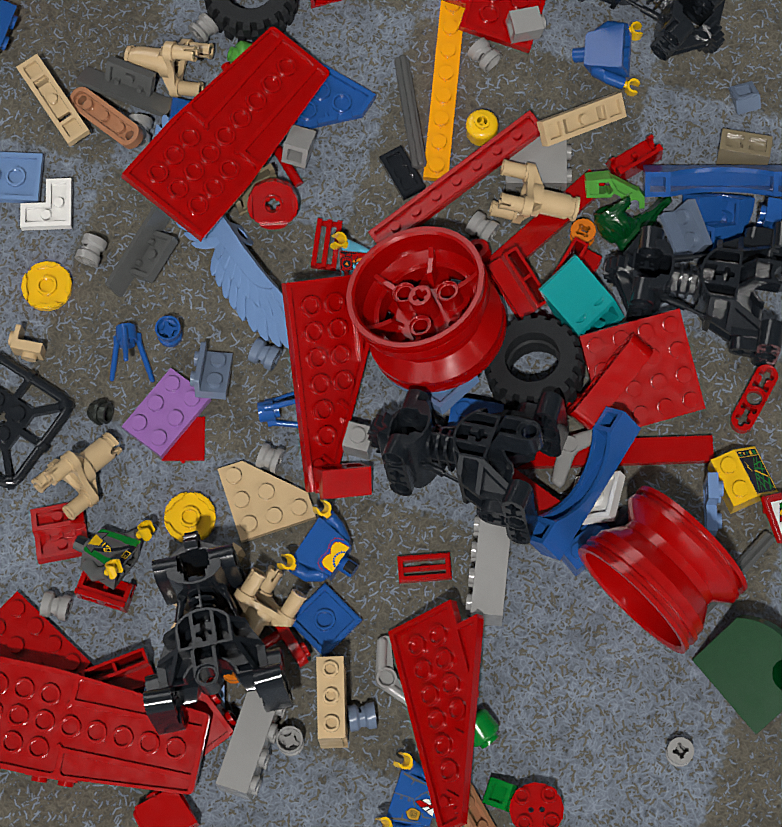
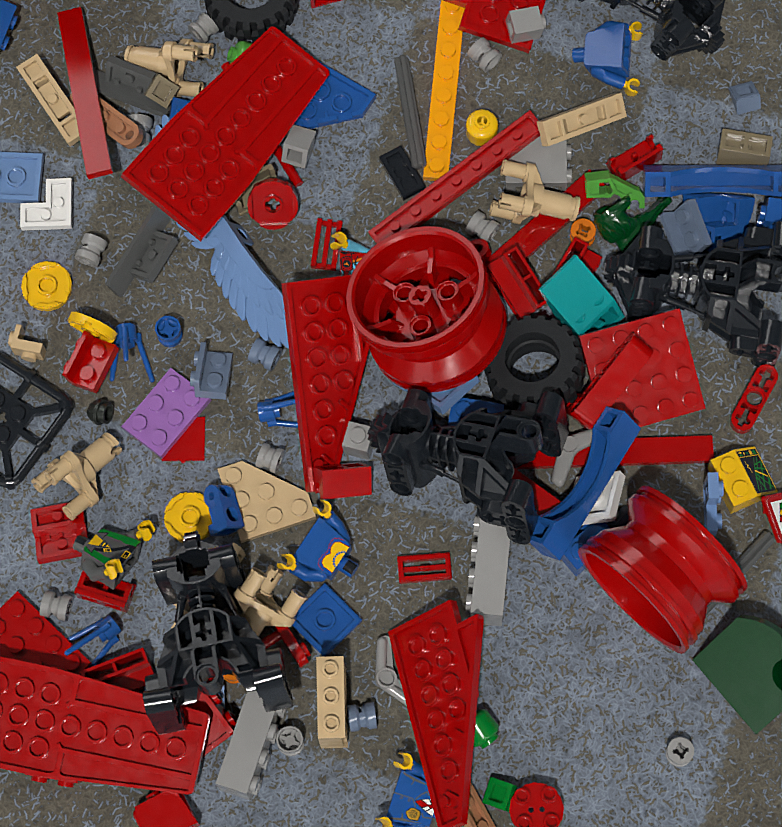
(85, 93): none -> red tile
(89, 362): none -> red bracket
(96, 328): none -> yellow tile
(105, 630): none -> blue plant
(161, 90): none -> dark tan plate
(223, 510): none -> blue leg

